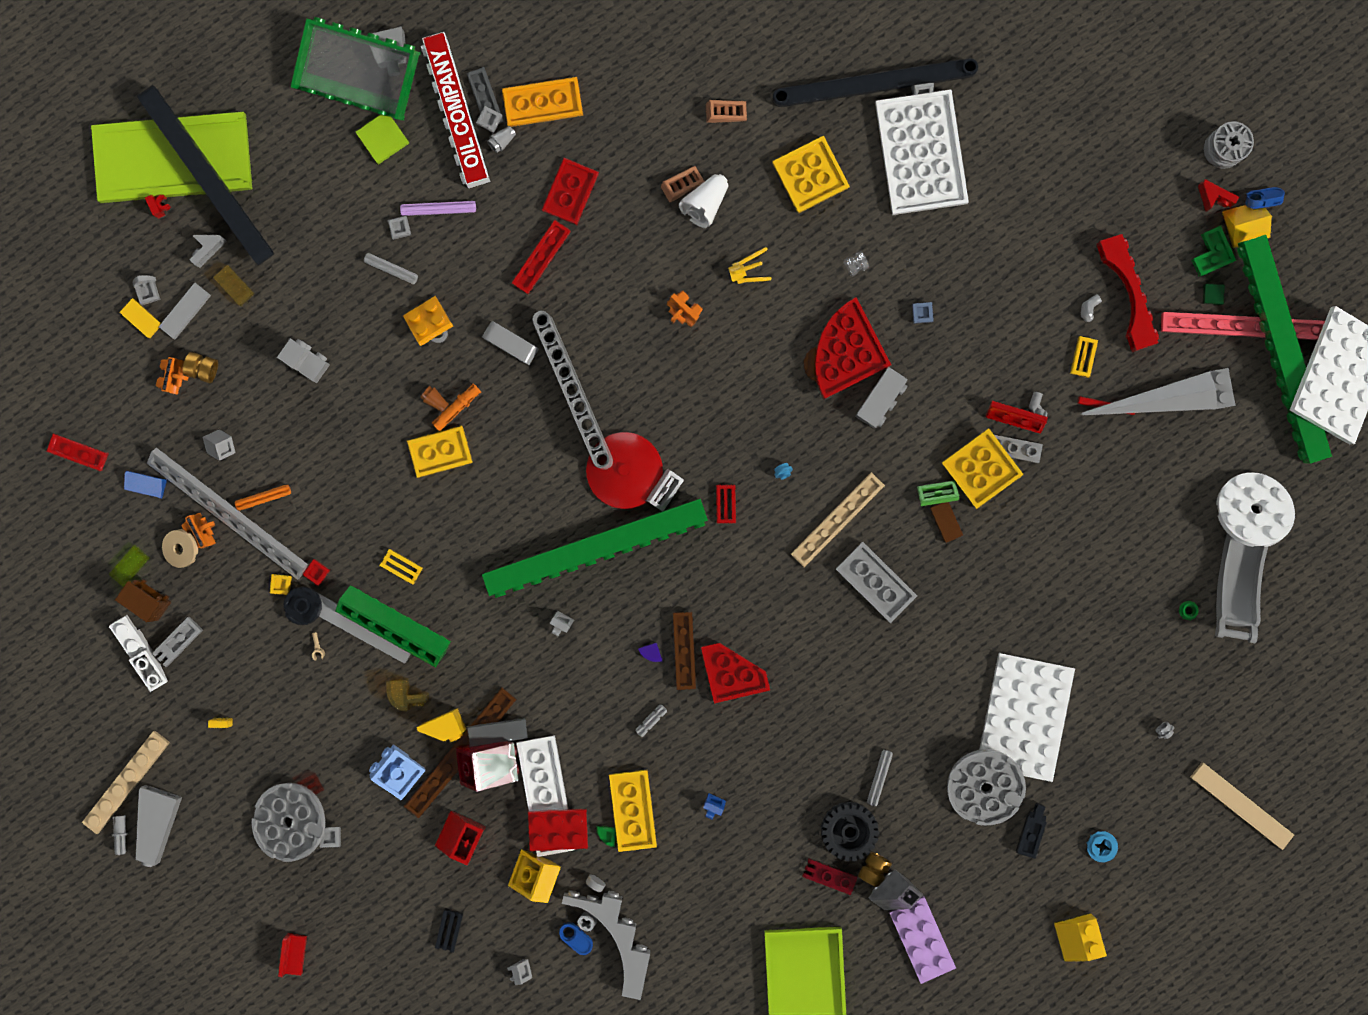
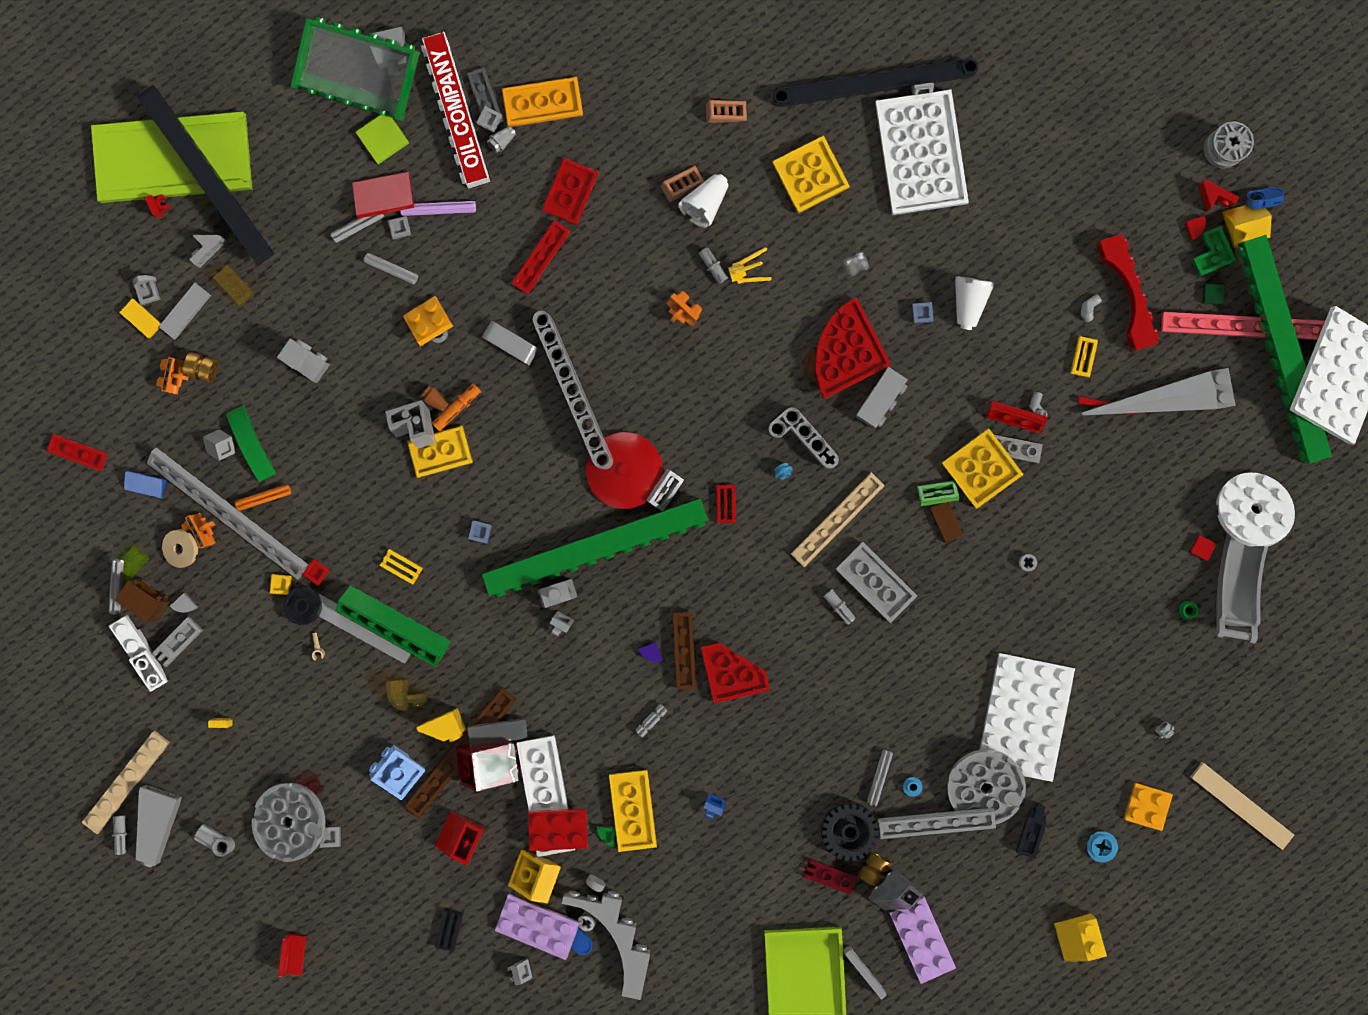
(115, 585): none -> light grey axle
(184, 604): none -> light grey tile
(213, 839): none -> light grey piece
(250, 444): none -> green slope
(354, 227): none -> light grey axle
(383, 195): none -> tile
(412, 420): none -> light grey brick
(480, 532): none -> sand blue plate
(537, 926): none -> lavender plate
(557, 593): none -> light grey torso
(713, 266): none -> light grey axle
(805, 440): none -> light grey beam
(839, 607): none -> light grey axle
(865, 972): none -> light grey tile
(906, 786): none -> dark azure plate
(936, 823): none -> light grey tile
(971, 300): none -> white cone
(1021, 562): none -> light grey bush
(1148, 806): none -> light orange plate
(1195, 227): none -> red tile
(1202, 548): none -> red tile

